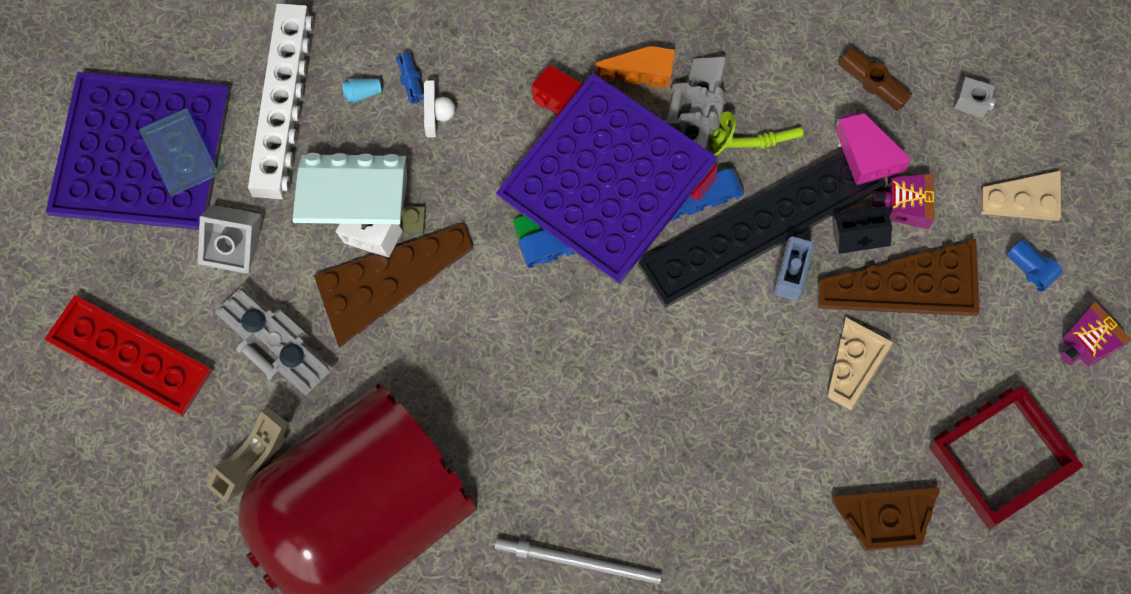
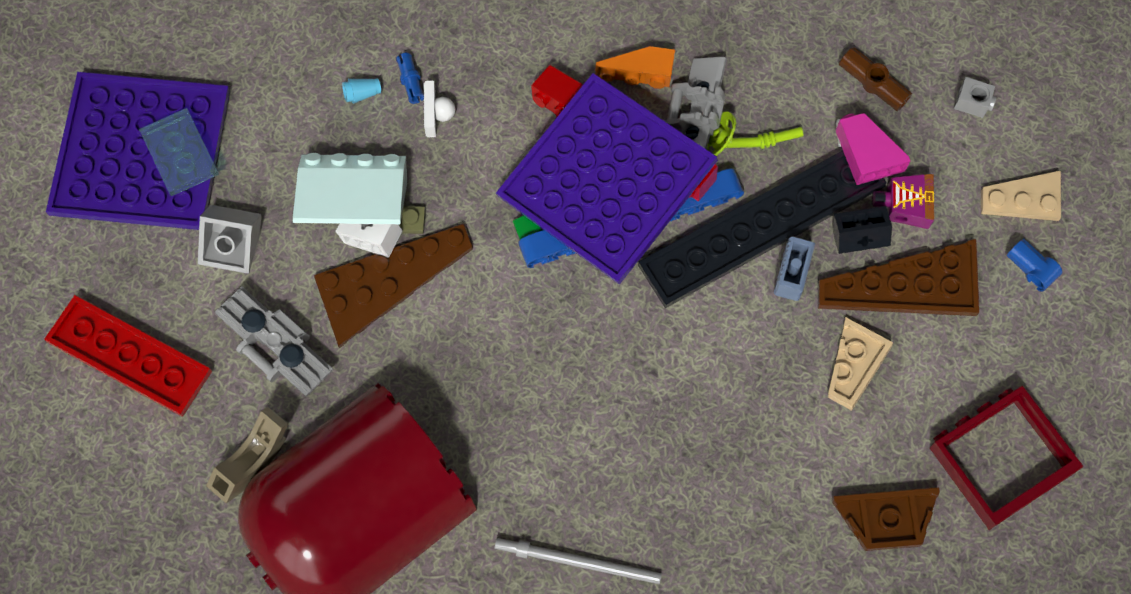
(287, 20): white brick -> none
(1093, 337): torso -> none

